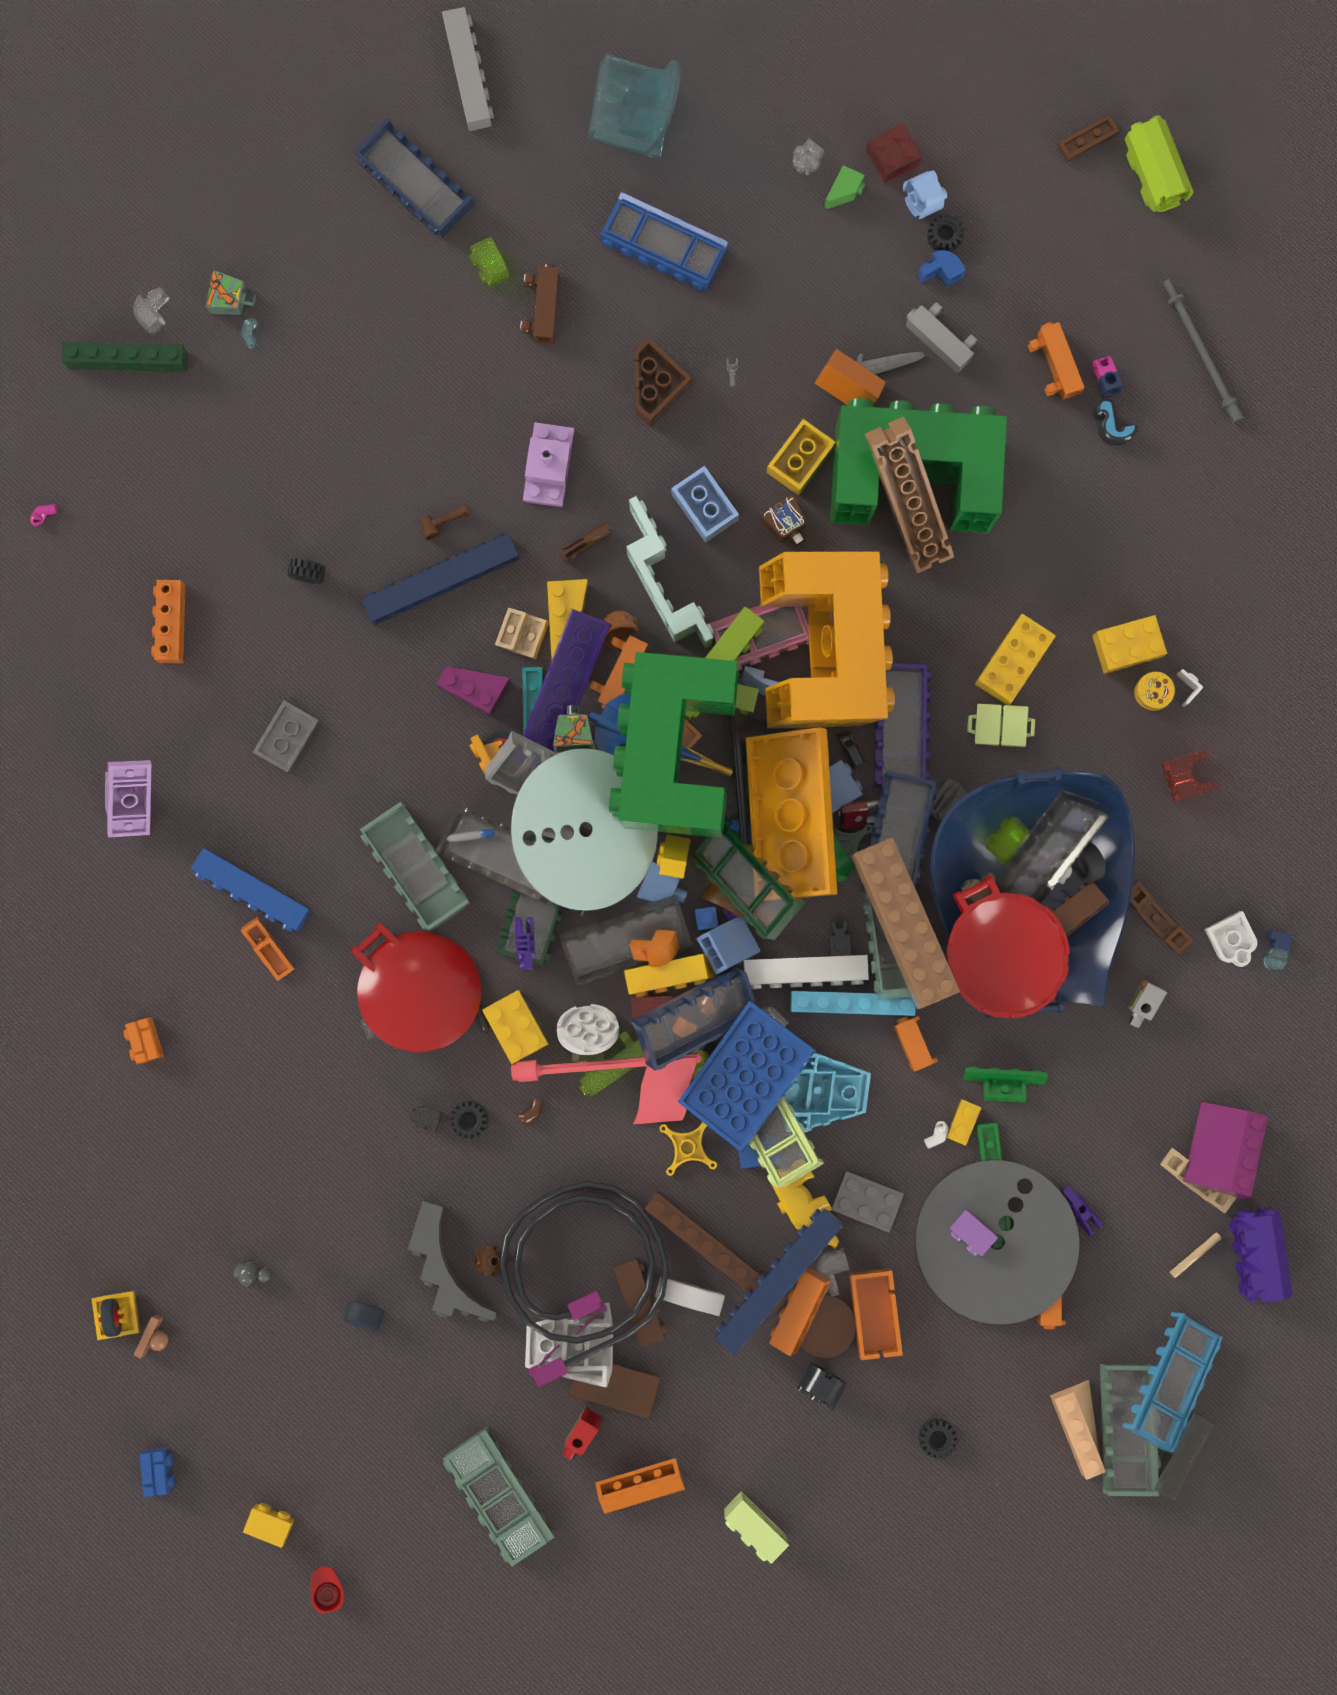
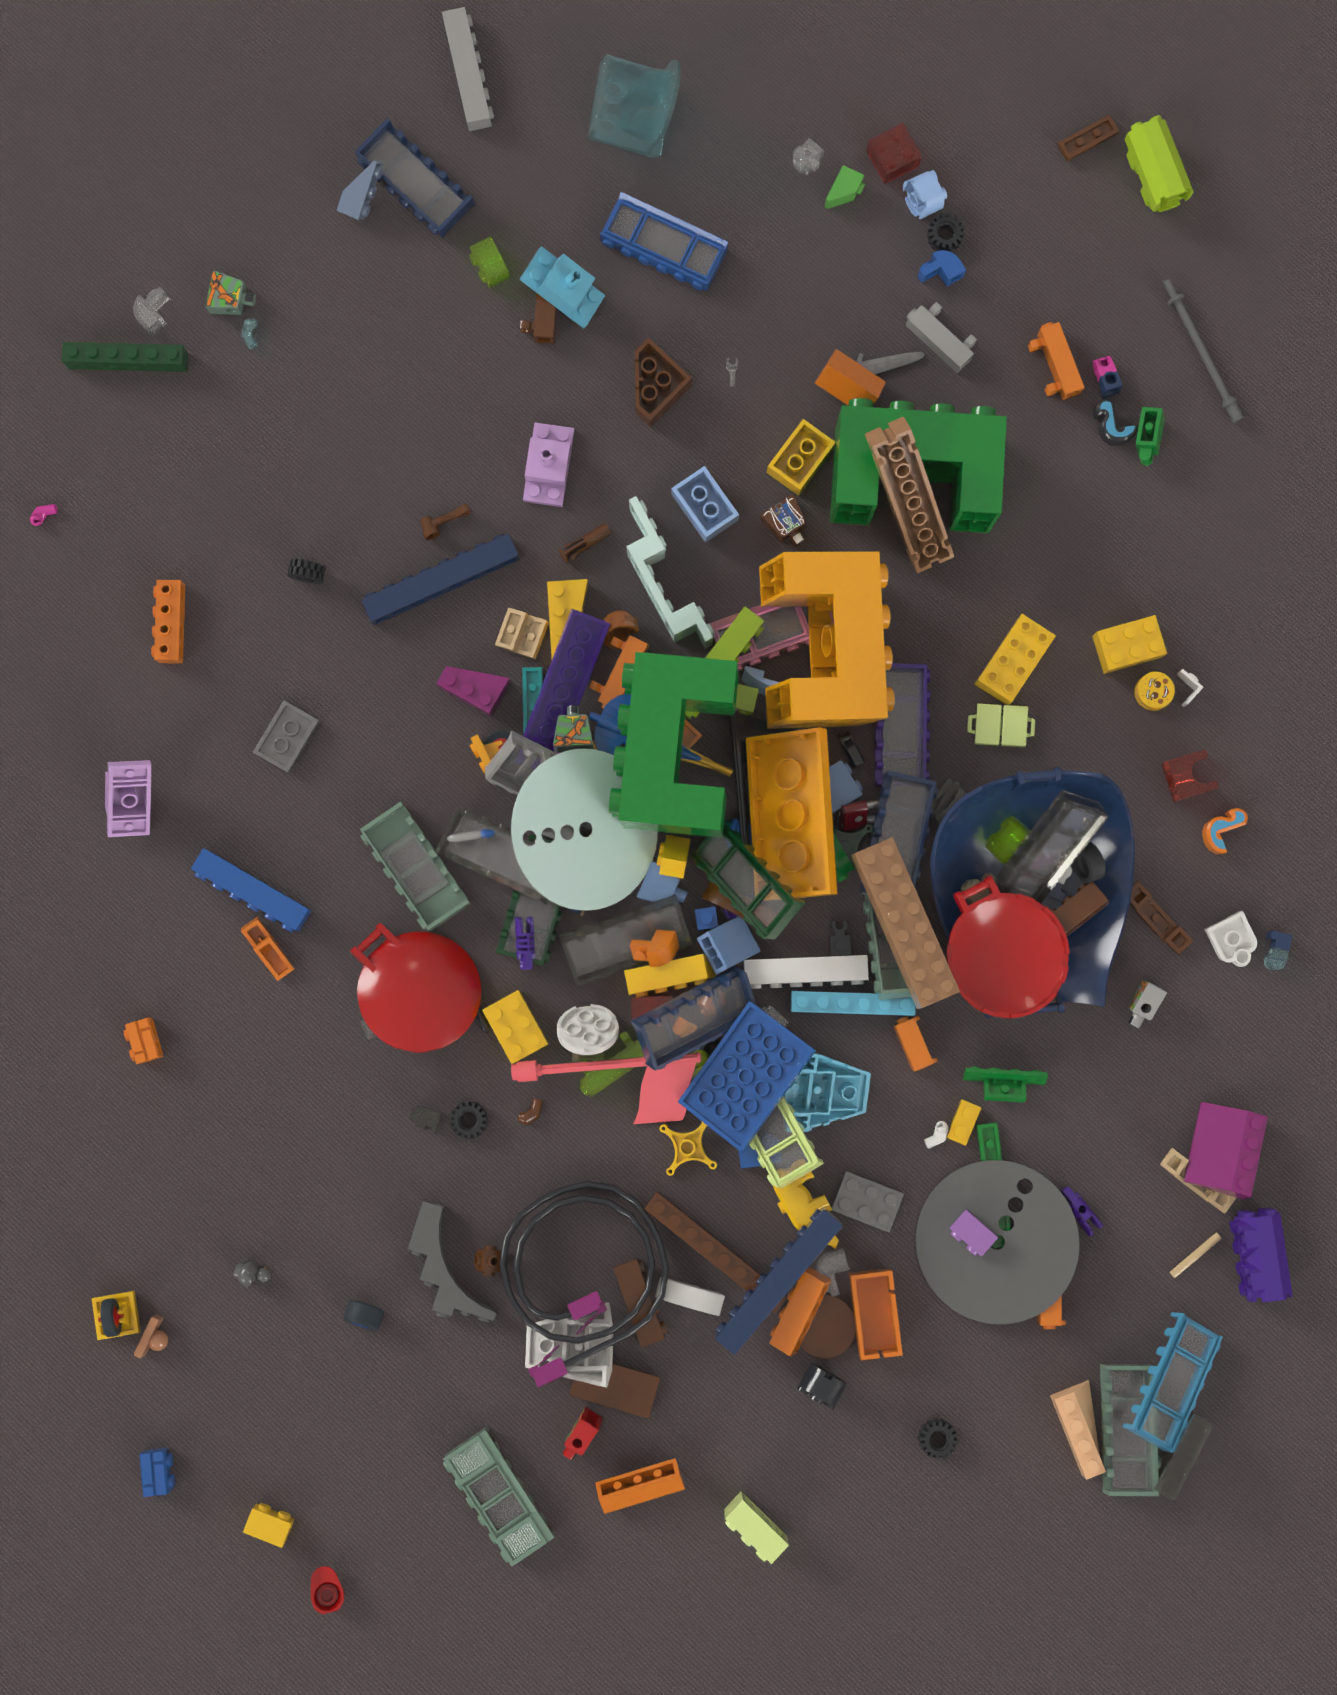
(357, 195): none -> sand blue slope
(563, 285): none -> medium azure brick
(1149, 434): none -> green brick
(1212, 829): none -> orange animal

